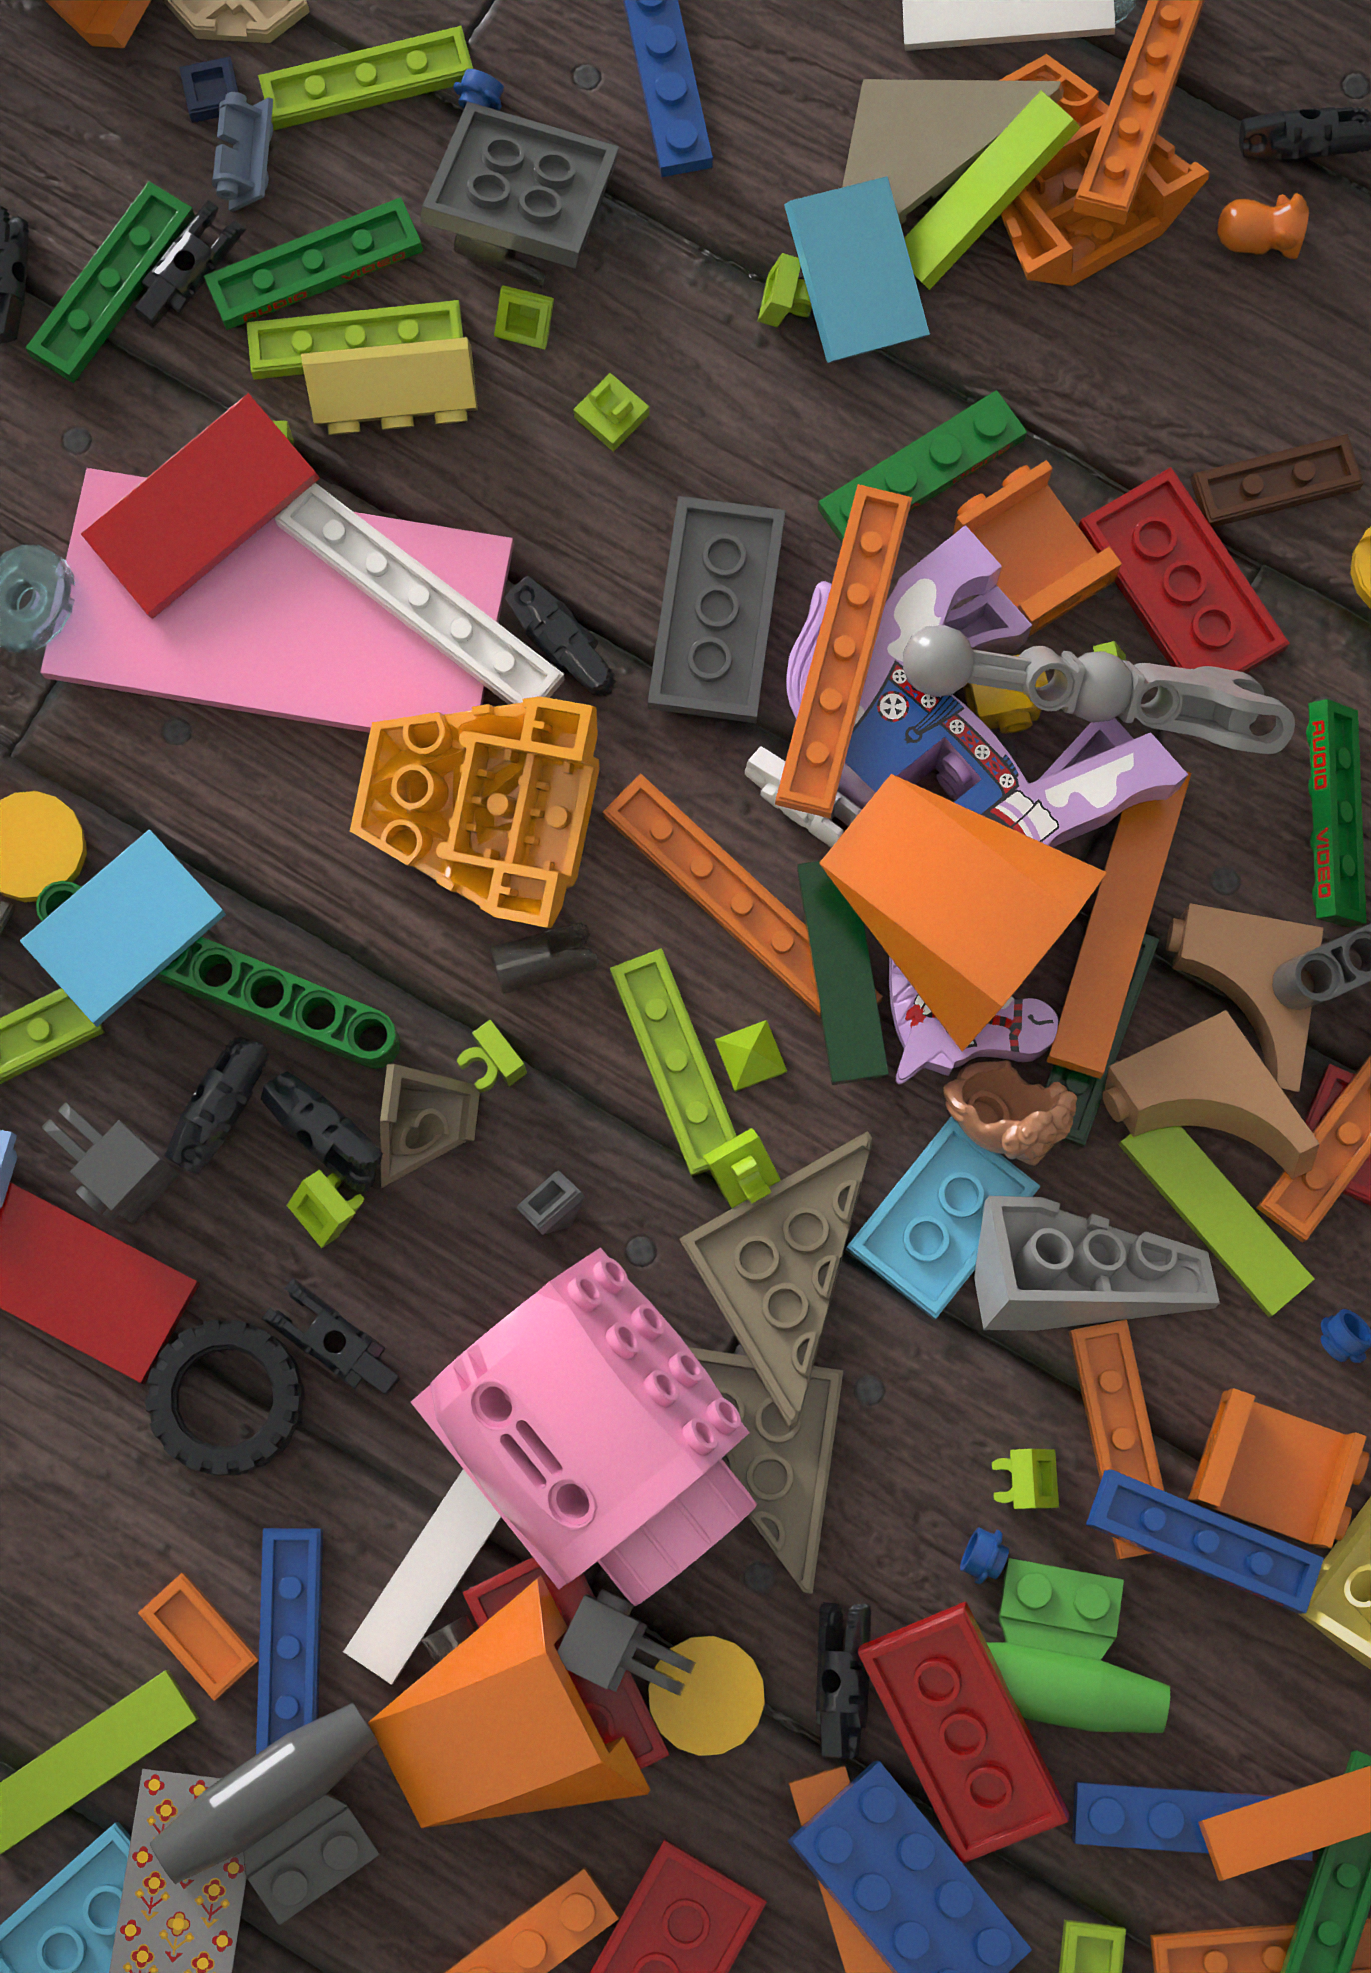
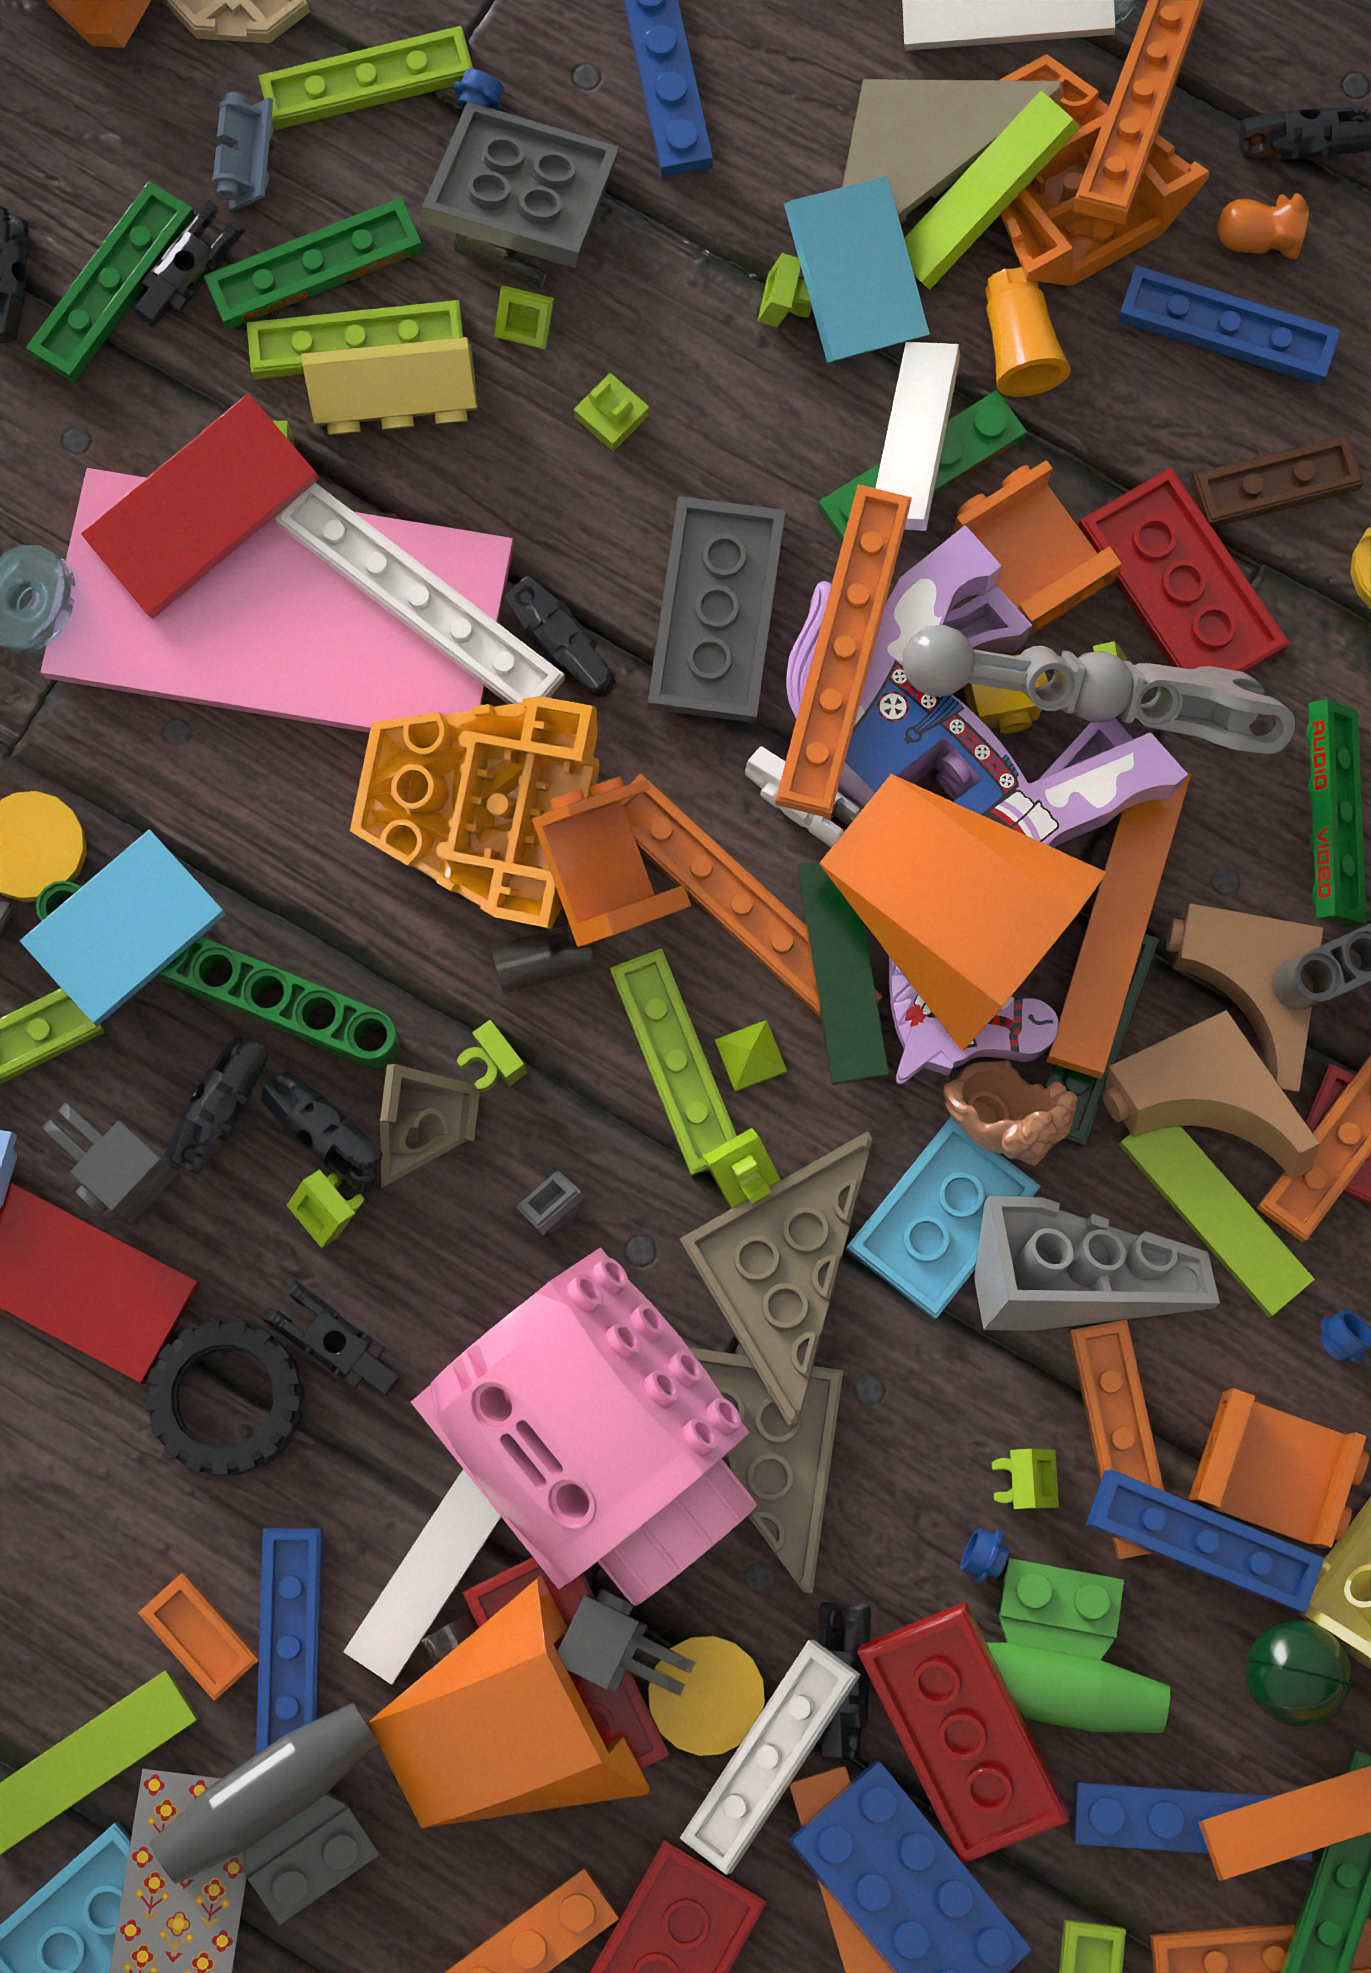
(206, 87): dark blue tile -> none
(600, 863): none -> orange panel
(770, 1756): none -> white tile
(919, 426): none -> white tile
(1023, 336): none -> light orange plant
(1229, 325): none -> blue plate
(1298, 1673): none -> dark green piece

